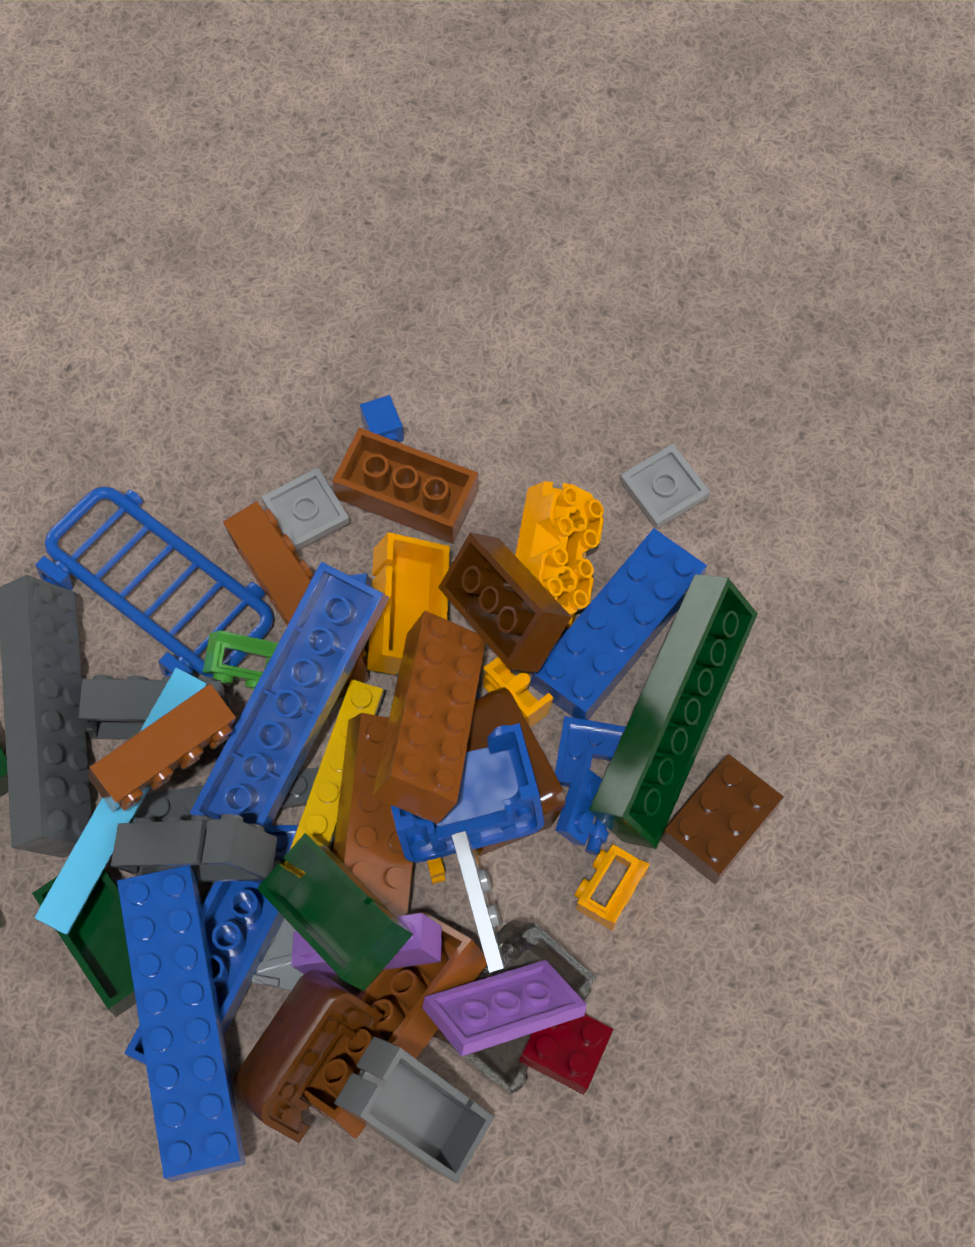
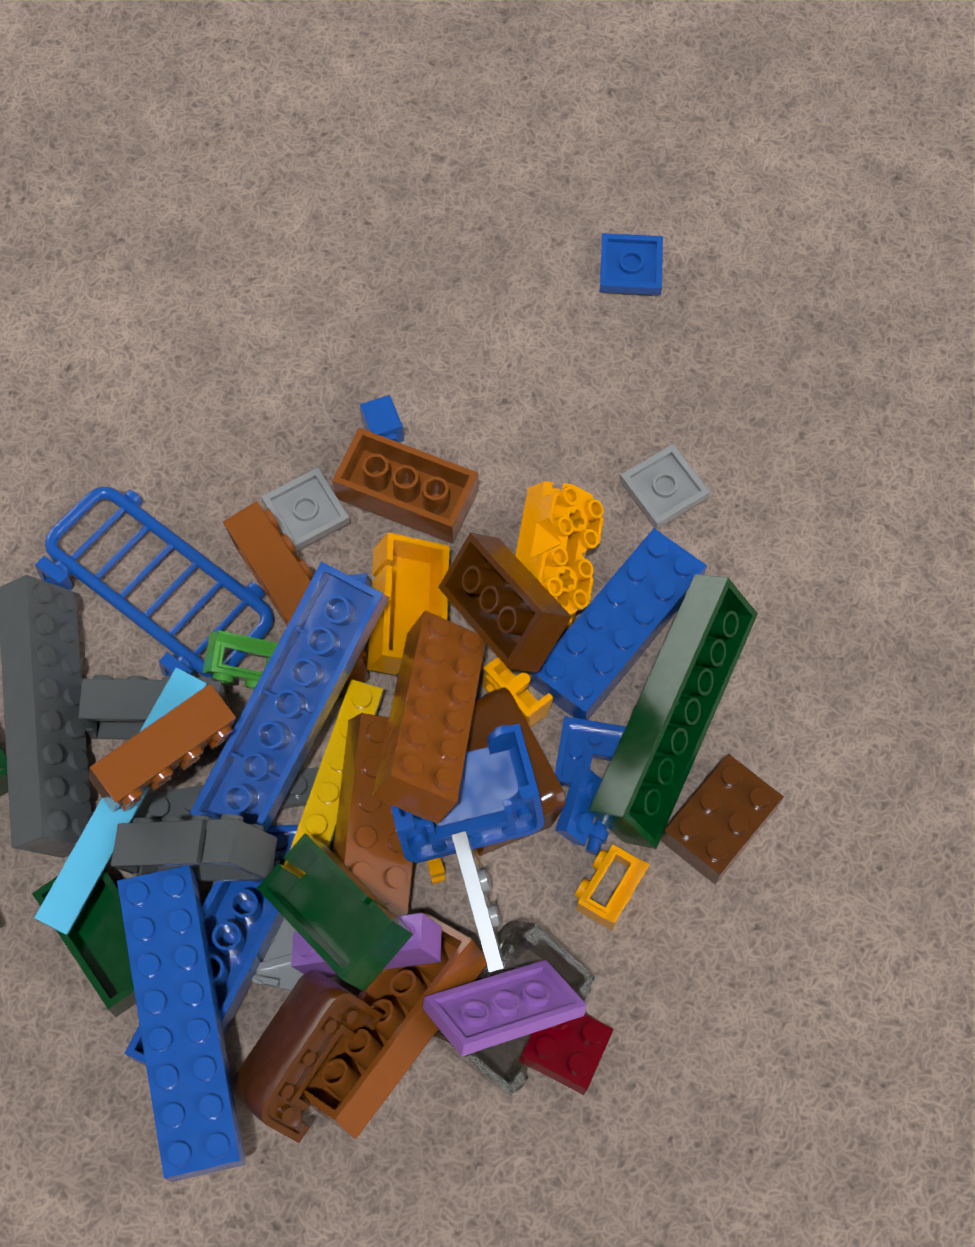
(414, 1109): dark grey piece -> none
(631, 264): none -> blue plate

